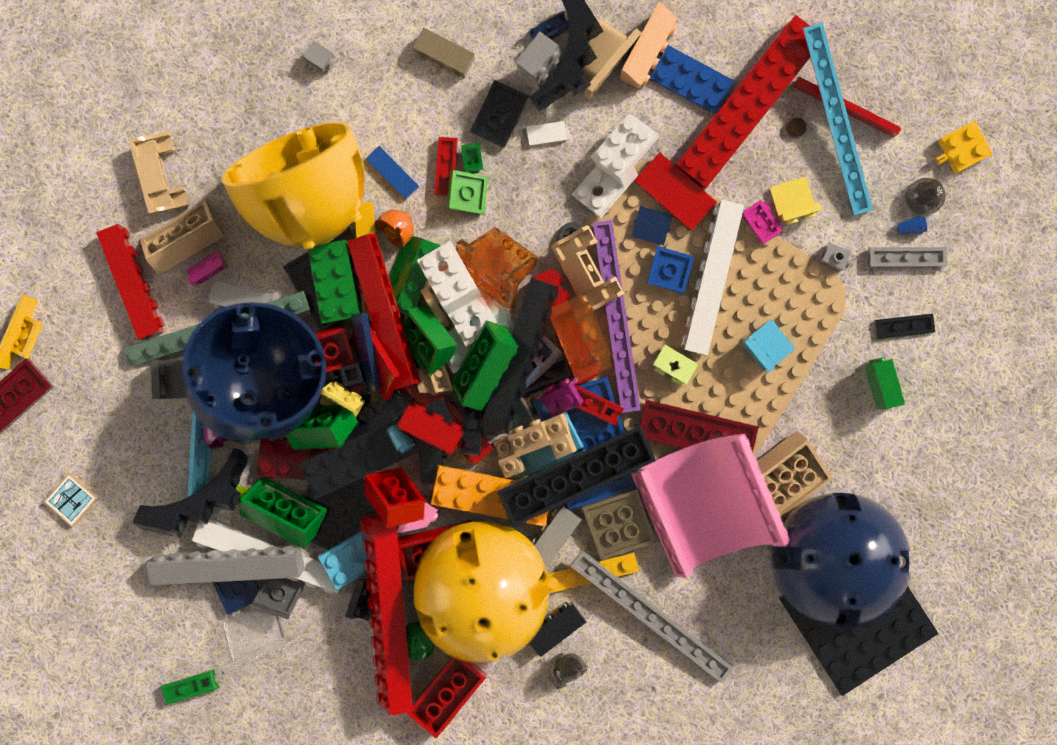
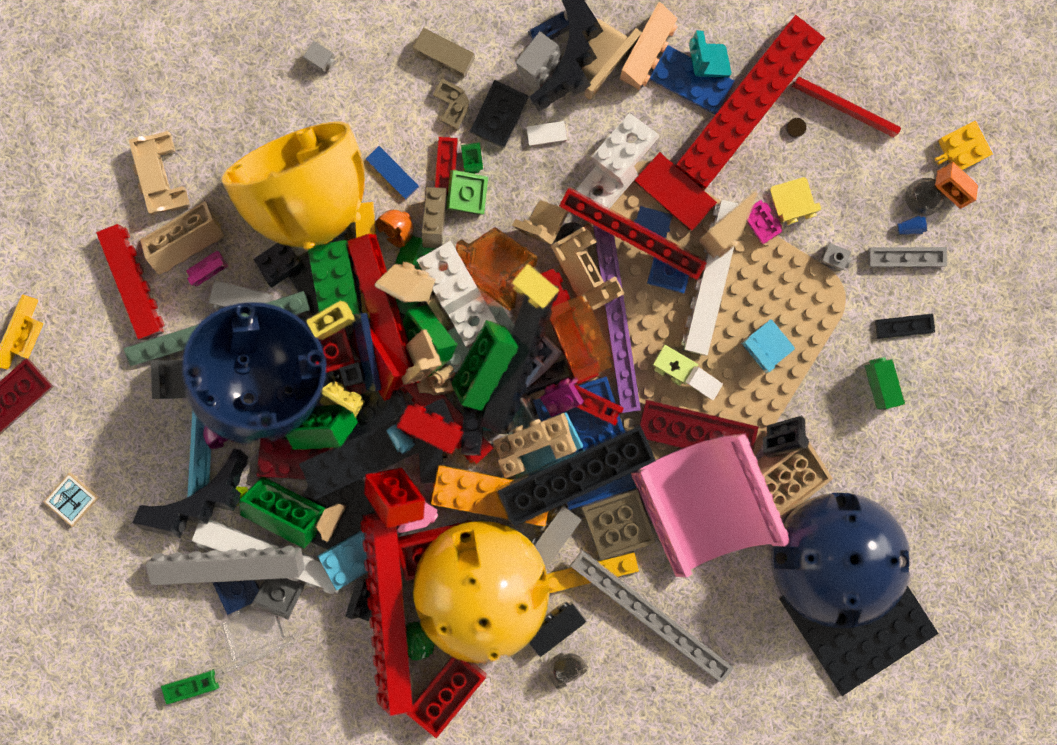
(278, 263): none -> black plate
(330, 520): none -> tan slope
(331, 320): none -> light yellow brick
(407, 283): none -> tan slope
(423, 357): none -> tan bracket
(434, 217): none -> dark tan brick
(439, 377): none -> tan pin
(457, 102): none -> dark tan plate
(534, 286): none -> light yellow brick
(543, 223): none -> tan bracket
(633, 233): none -> red brick
(704, 383): none -> white tile
(707, 58): none -> teal bracket
(724, 234): none -> tan slope
(785, 437): none -> black brick
(837, 118): medium azure plate -> none
(956, 185): none -> orange brick

